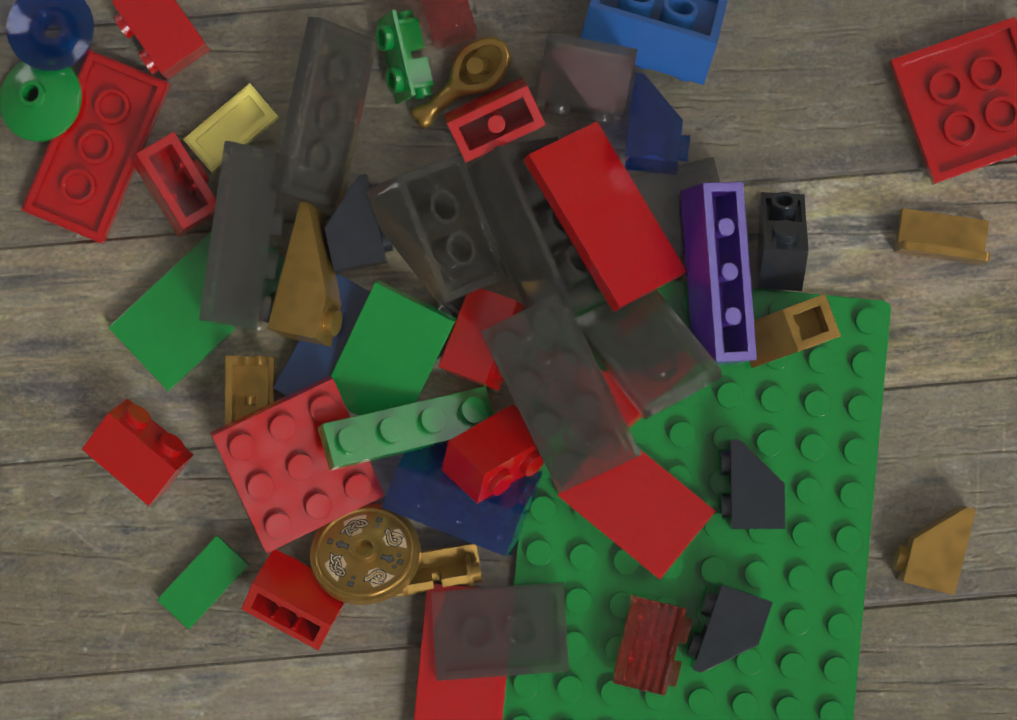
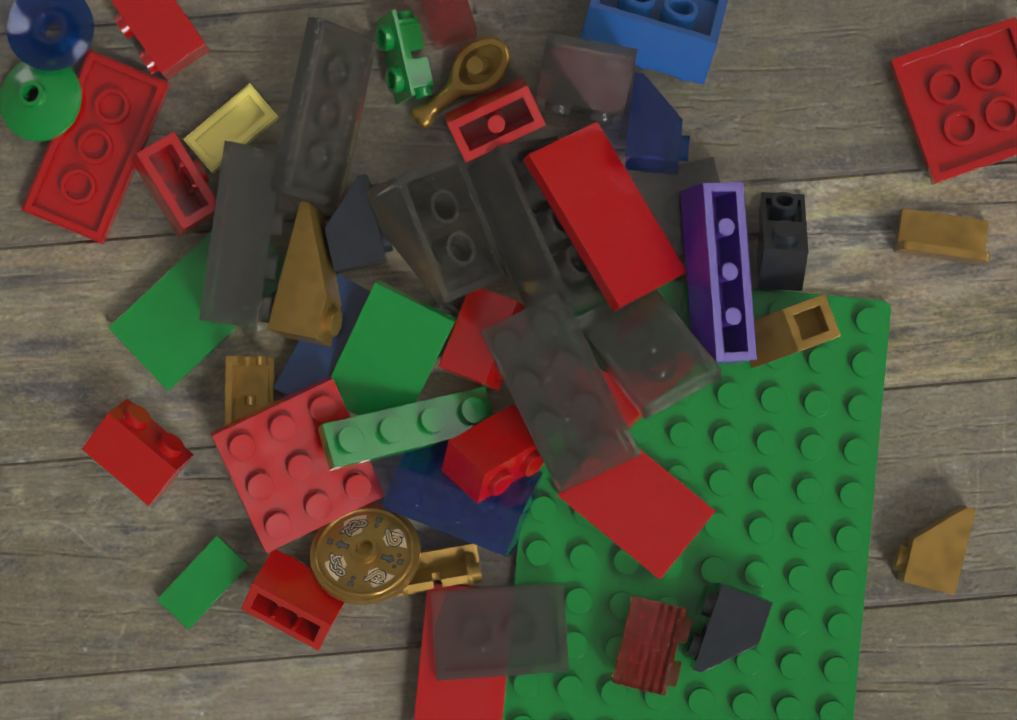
(754, 493): black slope -> none

